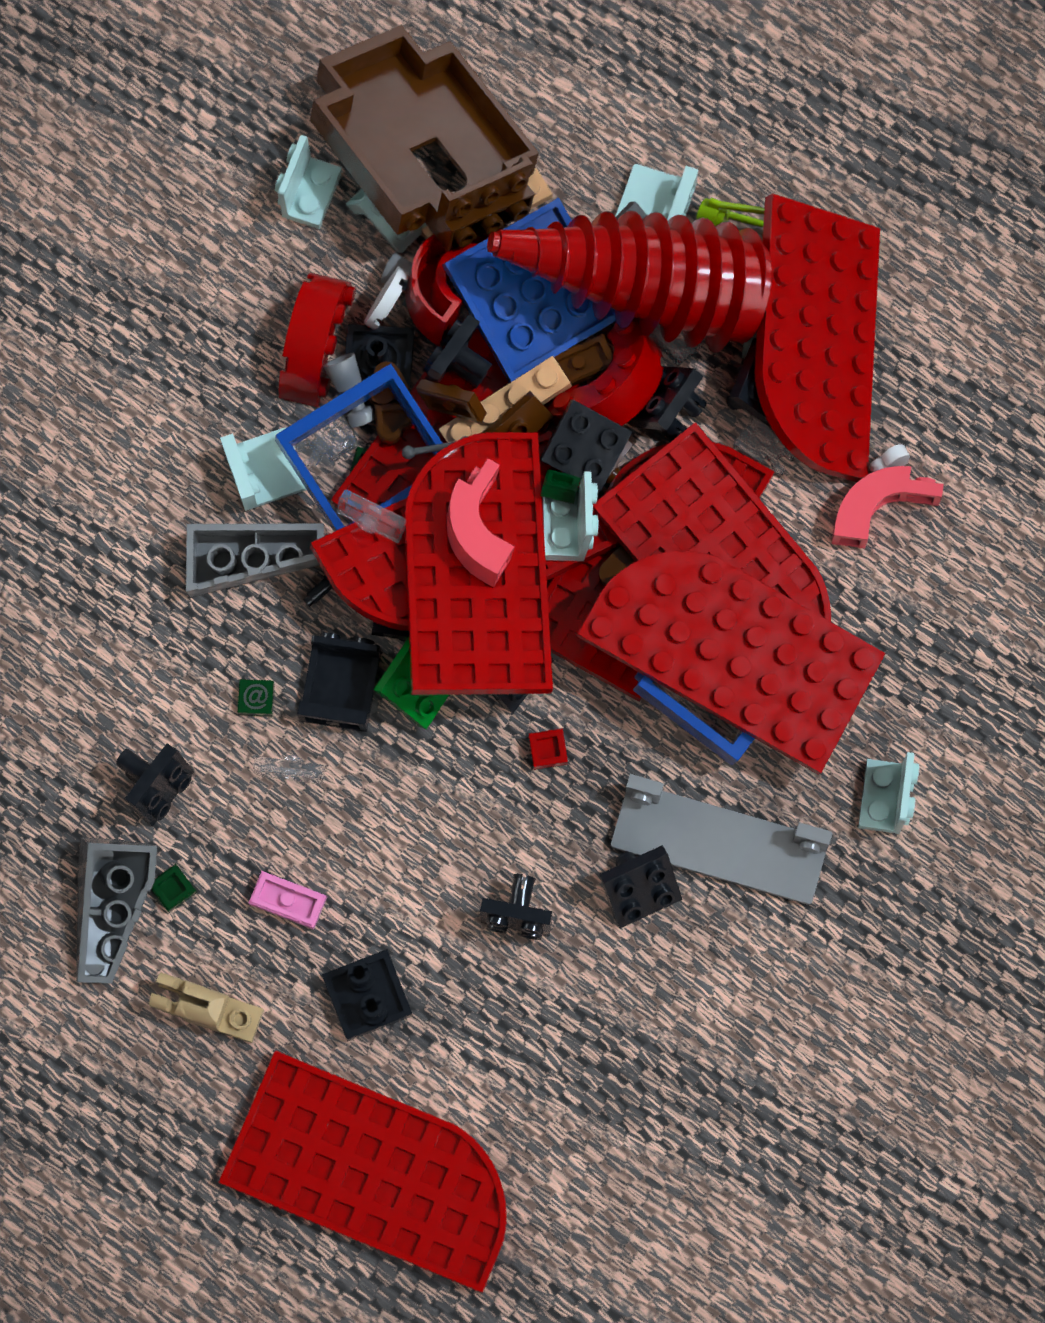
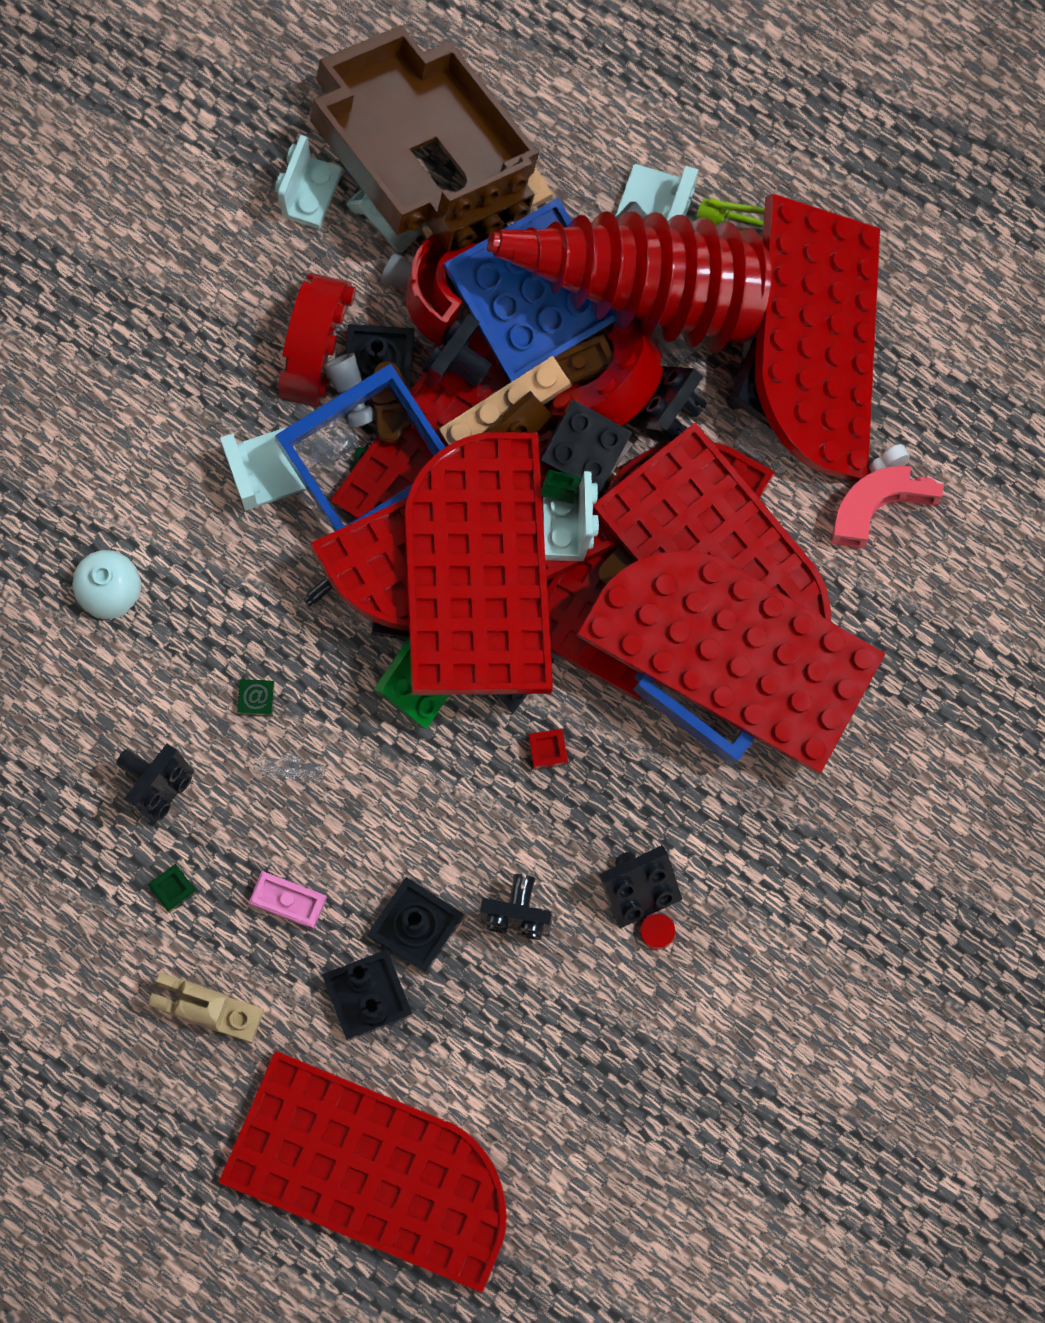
(106, 584): none -> light aqua cylinder
(111, 892): dark grey wedge -> none
(245, 553): light grey wedge -> none
(340, 682): black panel -> none
(371, 516): clear plate -> none
(386, 298): white tile -> none
(408, 452): dark grey hinge -> none
(416, 925): none -> black plate
(451, 400): reddish brown plate -> none
(470, 540): coral arch -> none
(657, 931): none -> red tile
(721, 841): light grey bracket -> none
(887, 793): light aqua bracket -> none

